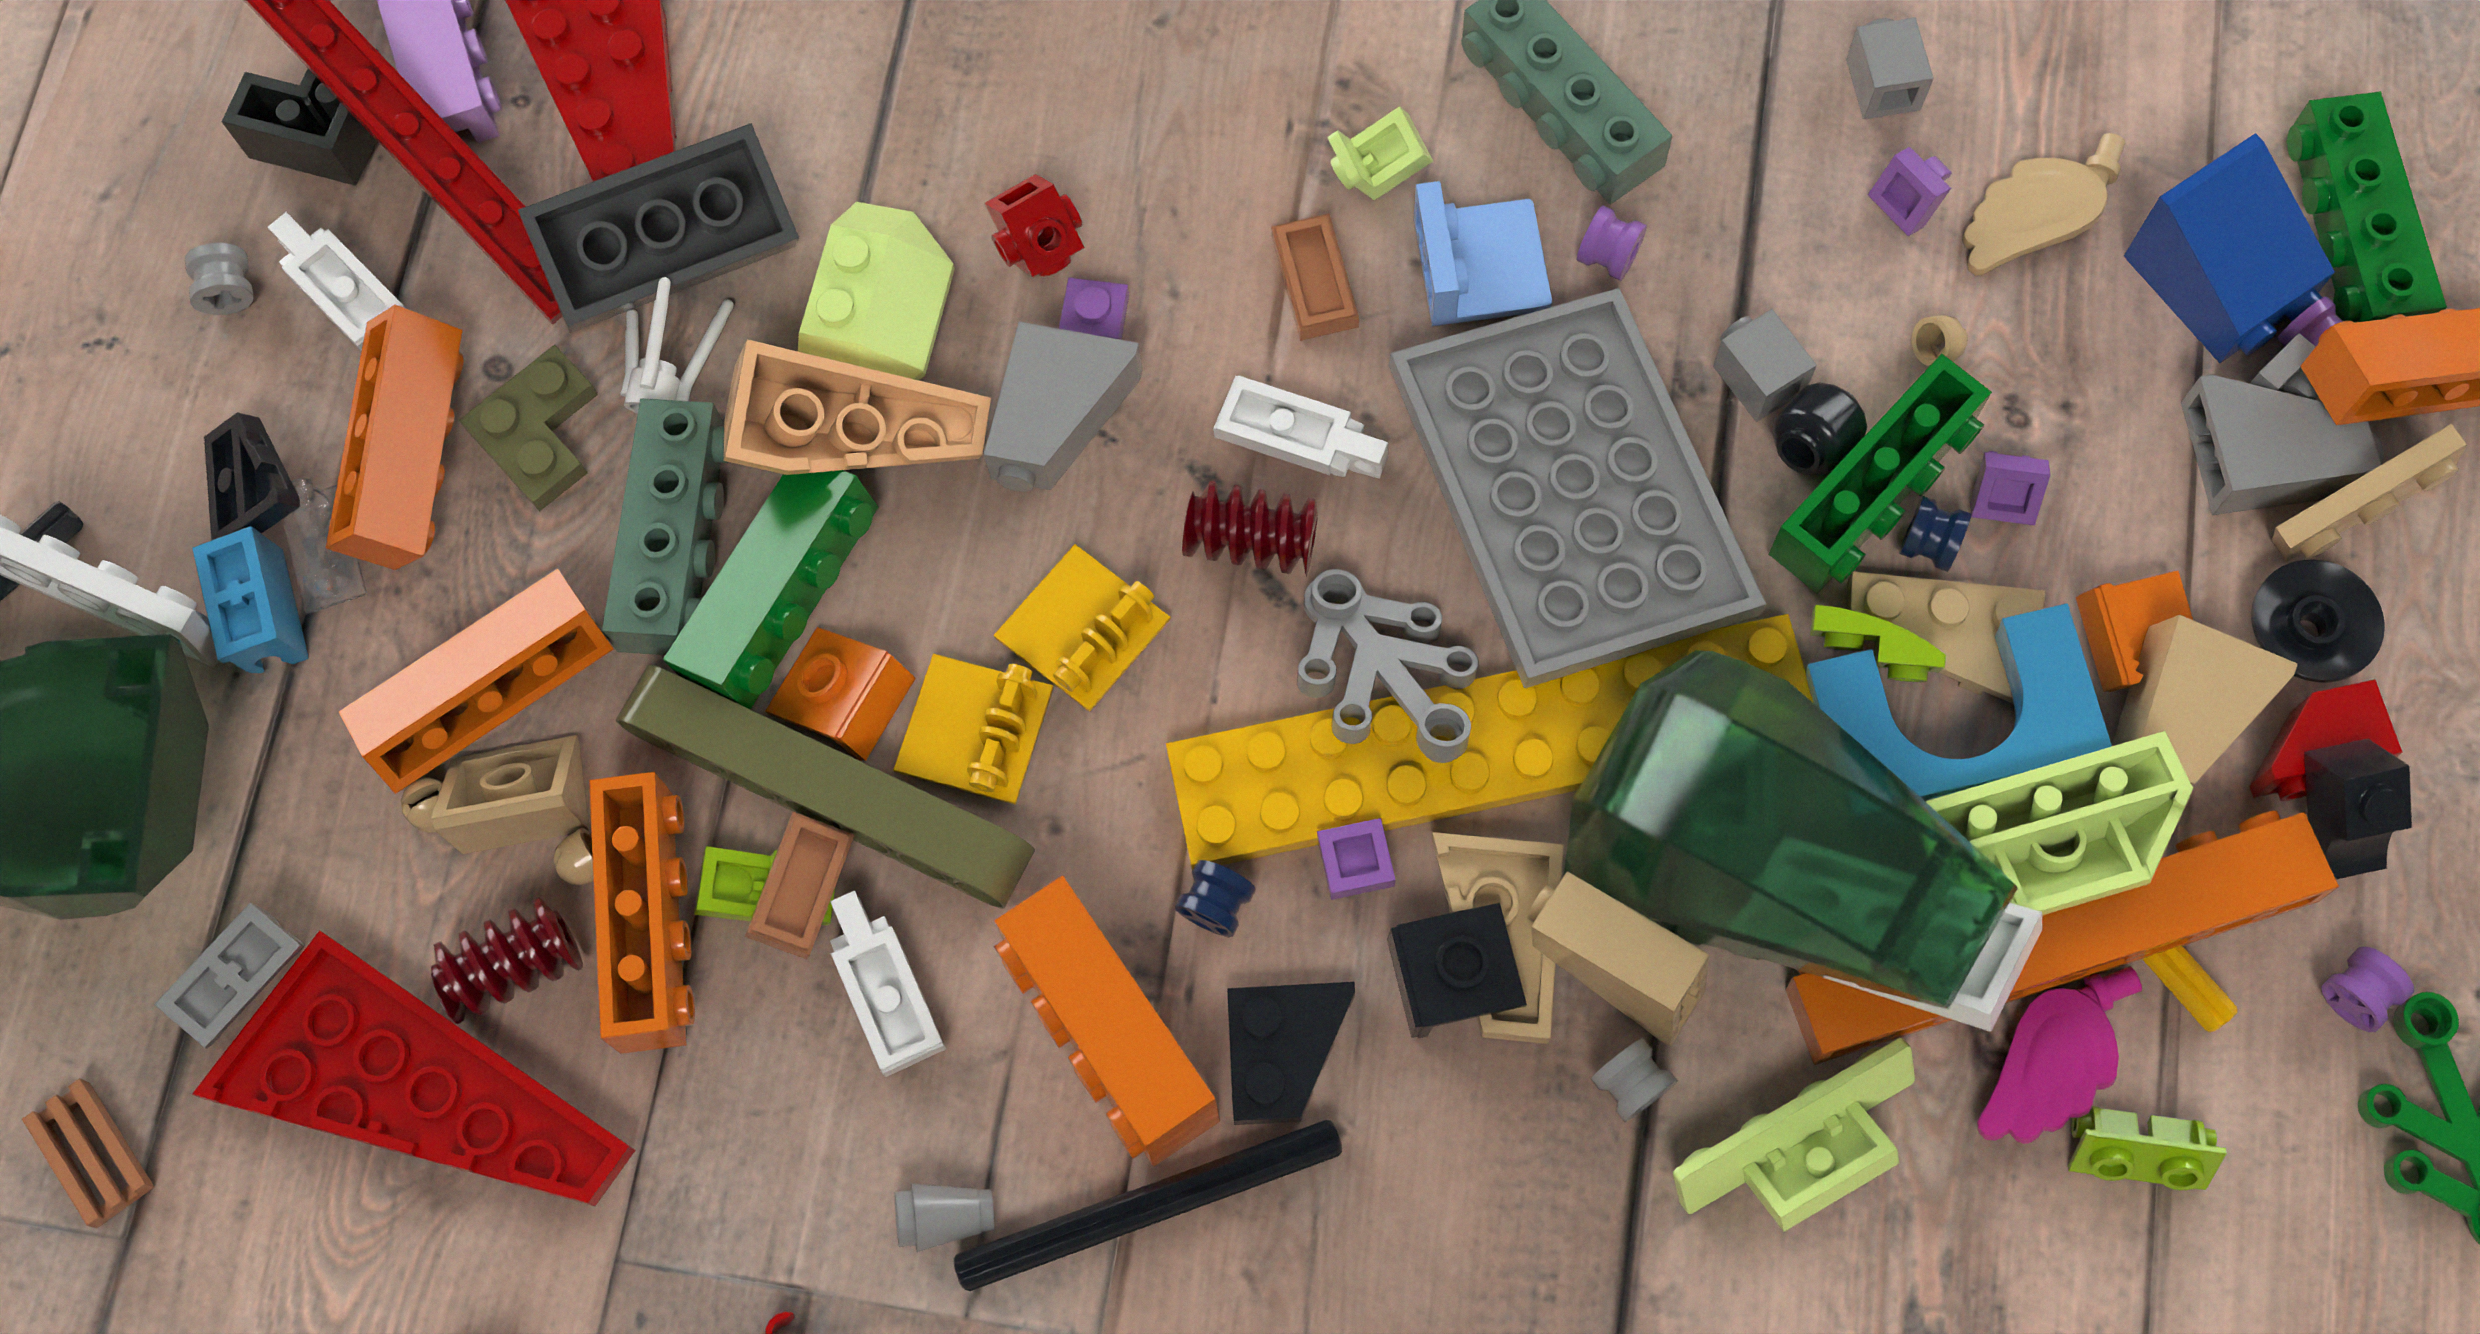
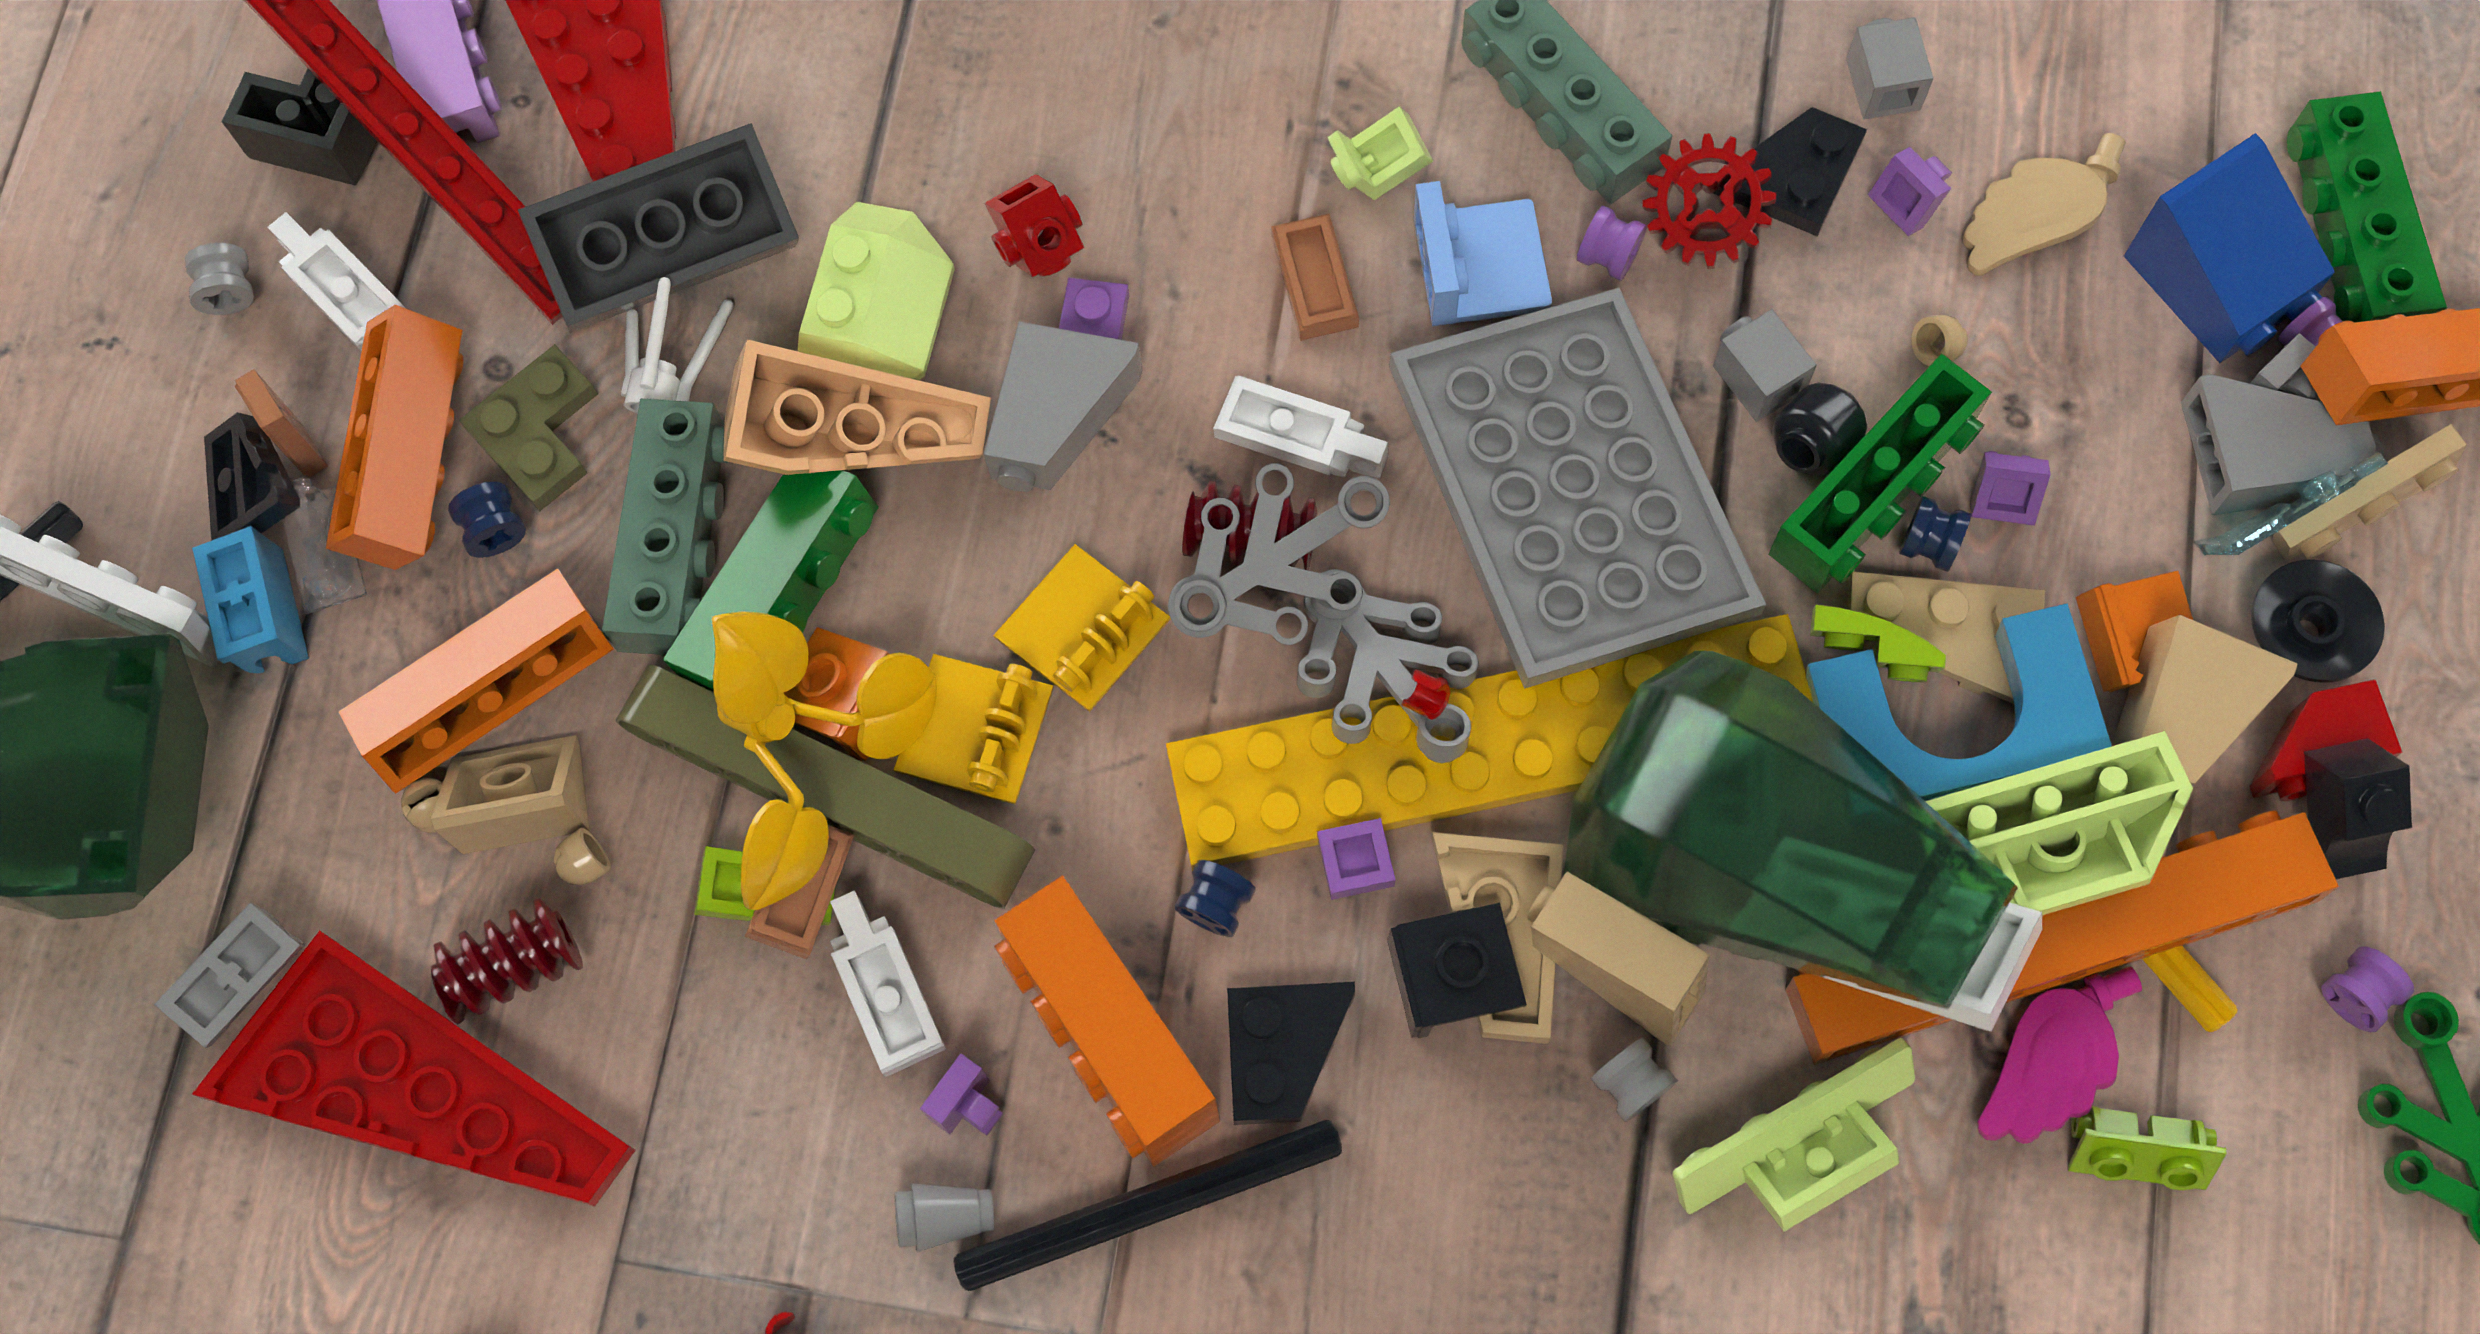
(60, 1110): nougat tile -> none
(279, 423): none -> nougat tile
(486, 519): none -> dark blue wheel
(638, 913): orange brick -> none
(753, 667): none -> yellow plant
(960, 1097): none -> medium lavender tile
(1268, 561): none -> light grey plant
(1429, 695): none -> red hand
(1689, 183): none -> red gear
(1807, 168): none -> black wing
(2313, 494): none -> clear light blue piece

